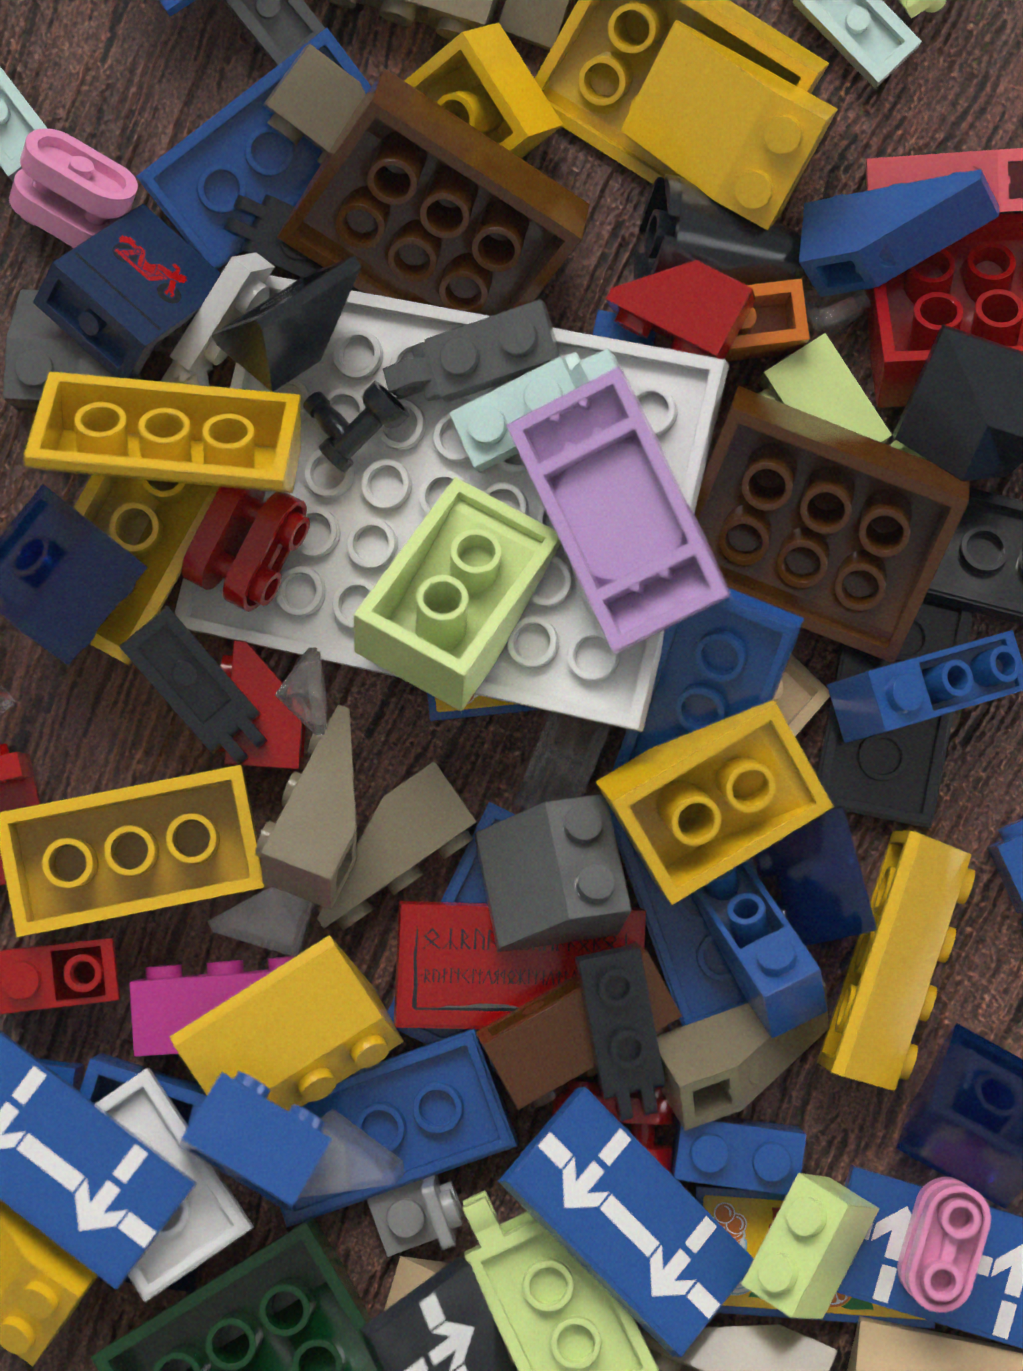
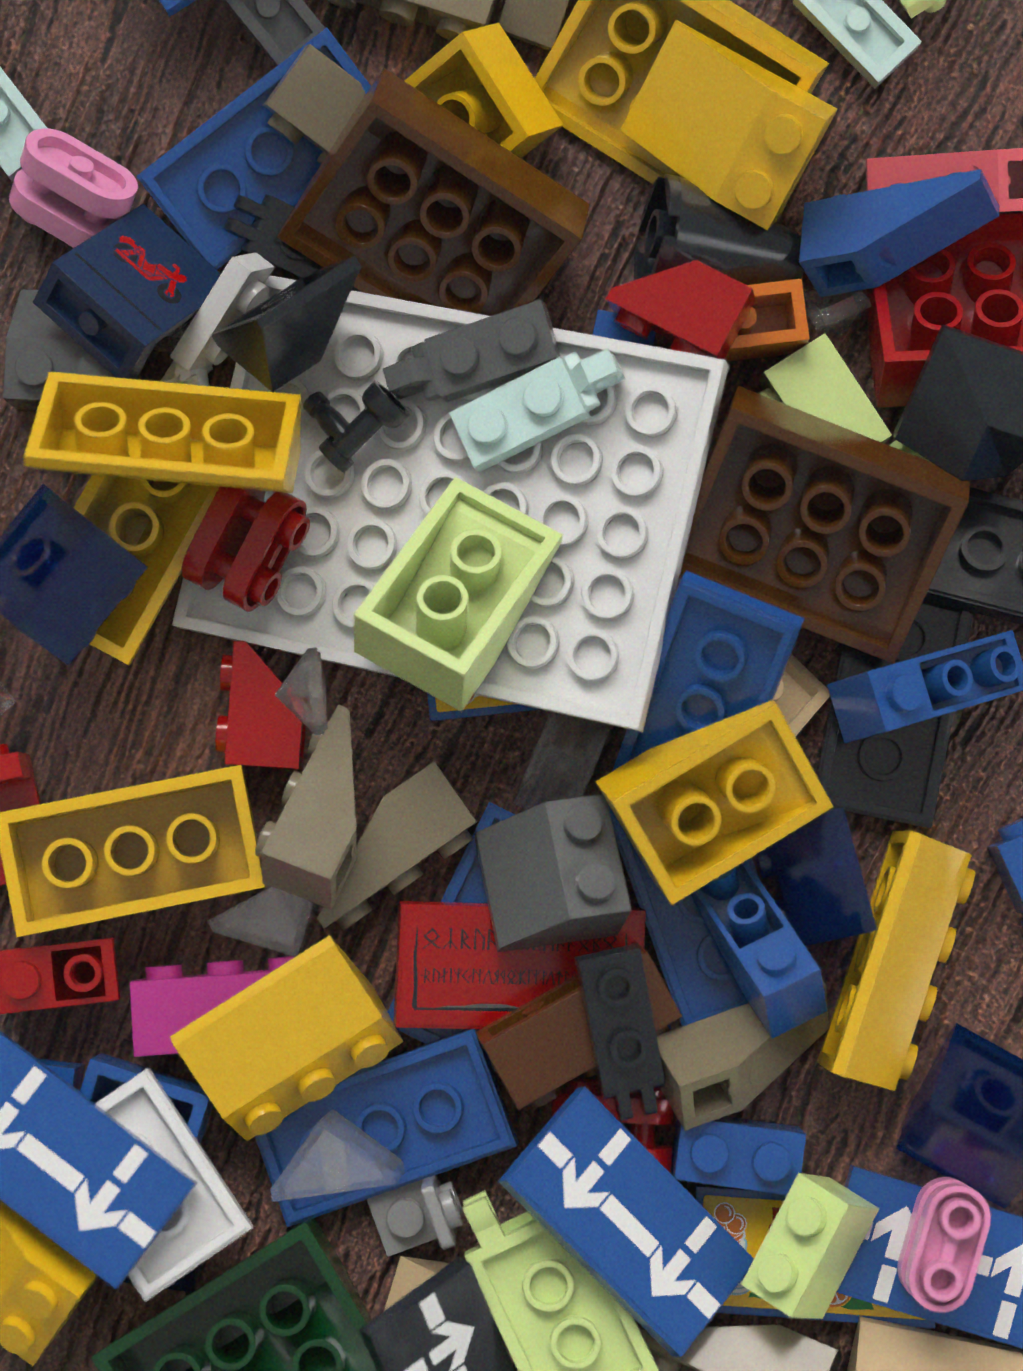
(193, 684): black hinge -> none
(256, 1139): blue brick -> none
(618, 510): lavender slope -> none

